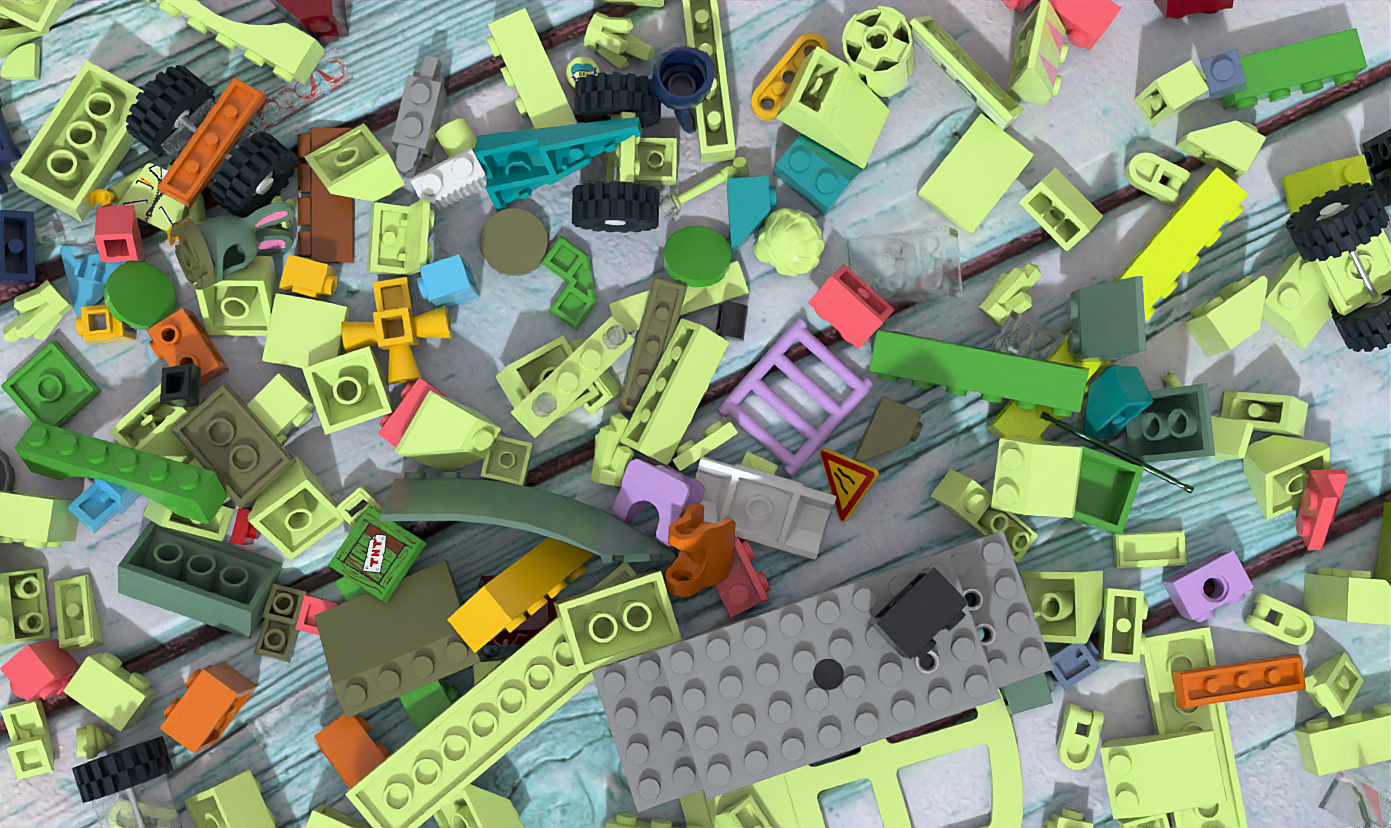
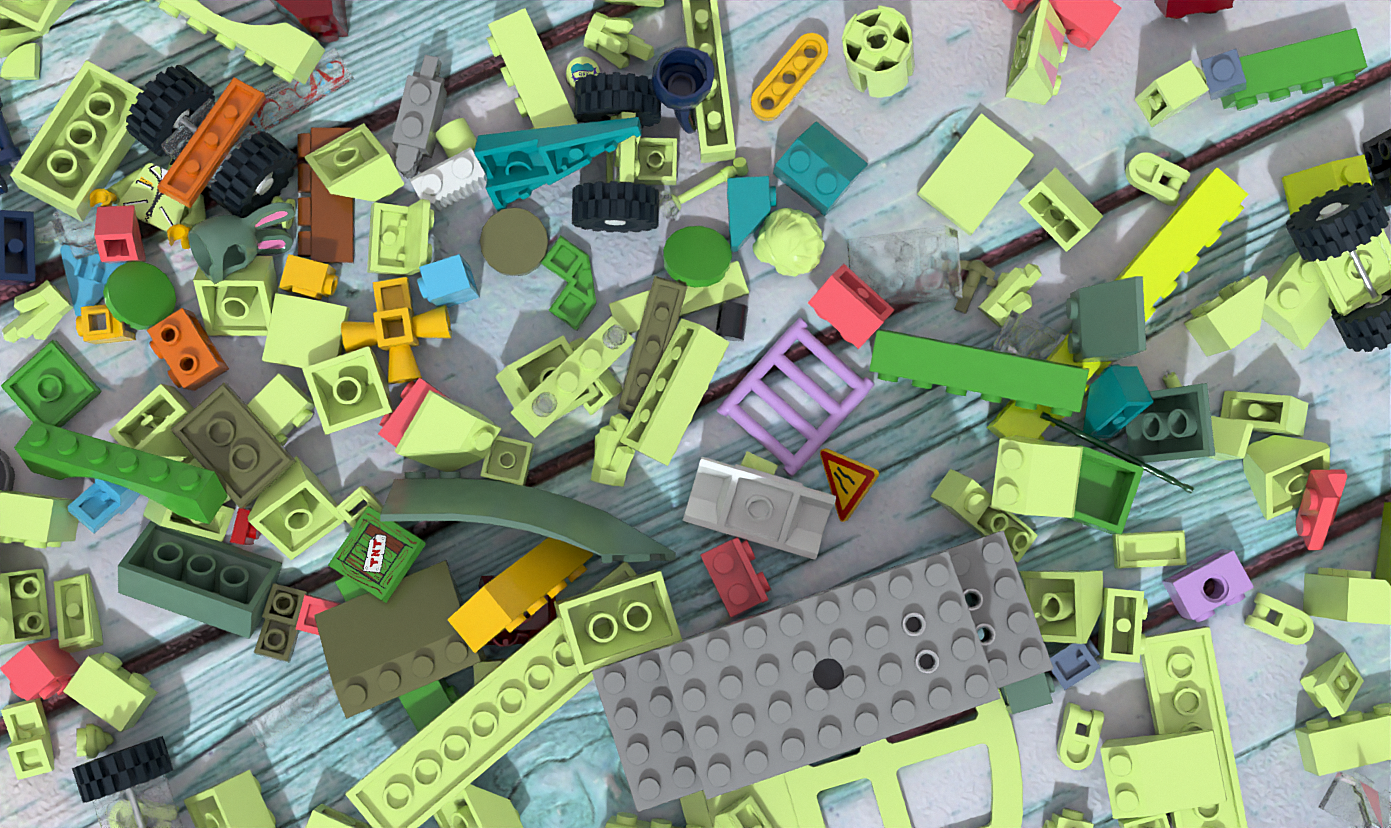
(181, 385): black brick -> none
(193, 254): olive tile -> none
(207, 706): orange brick -> none
(350, 748): orange brick -> none
(663, 487): lavender piece -> none
(703, 553): orange piece -> none
(715, 437): yellowish green plate -> none
(834, 107): yellowish green slope -> none
(888, 429): olive slope -> none
(919, 614): black brick -> none
(964, 71): yellowish green slope -> none
(976, 270): none -> olive piece
(1224, 146): yellowish green slope -> none
(1238, 680): orange tile -> none

